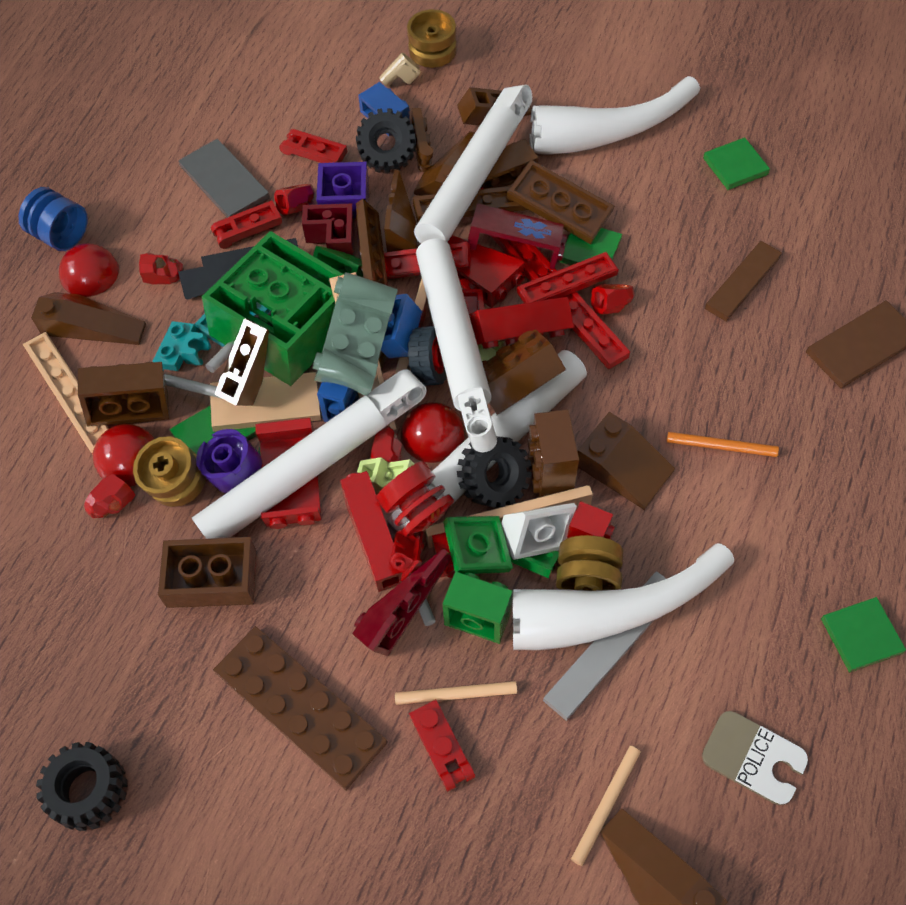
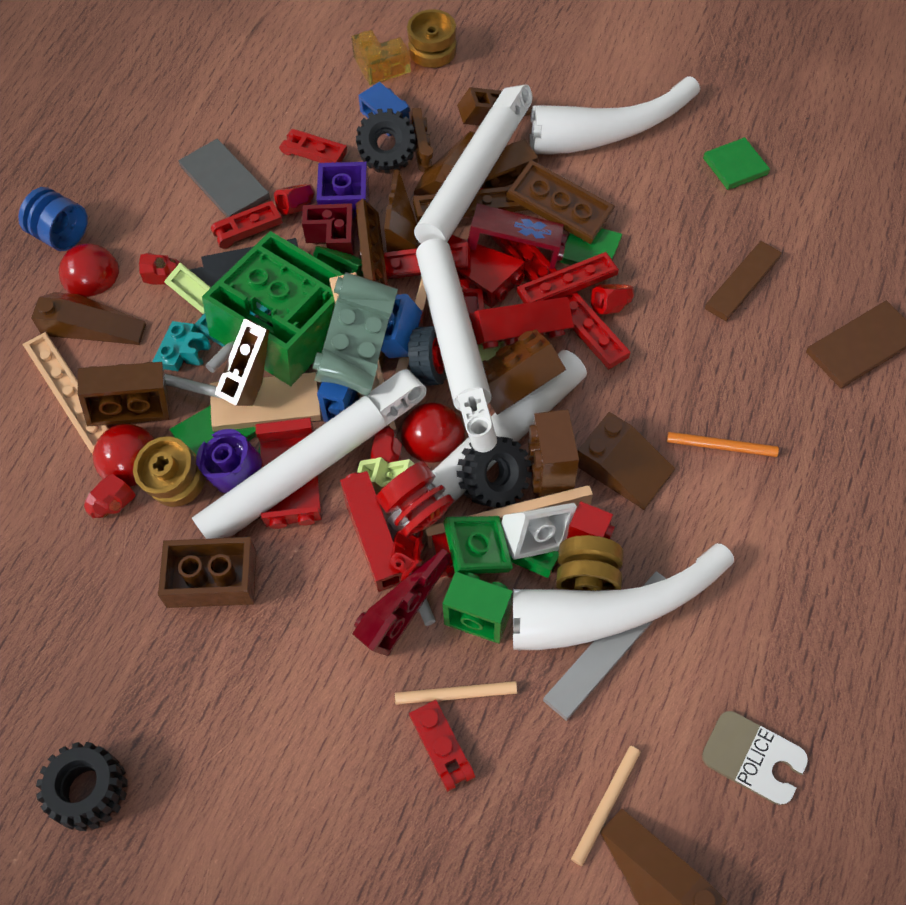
(188, 286): none -> yellowish green tile
(301, 707): reddish brown plate -> none
(380, 60): none -> clear yellow brick
(401, 67): tan piece -> none
(863, 634): green tile -> none

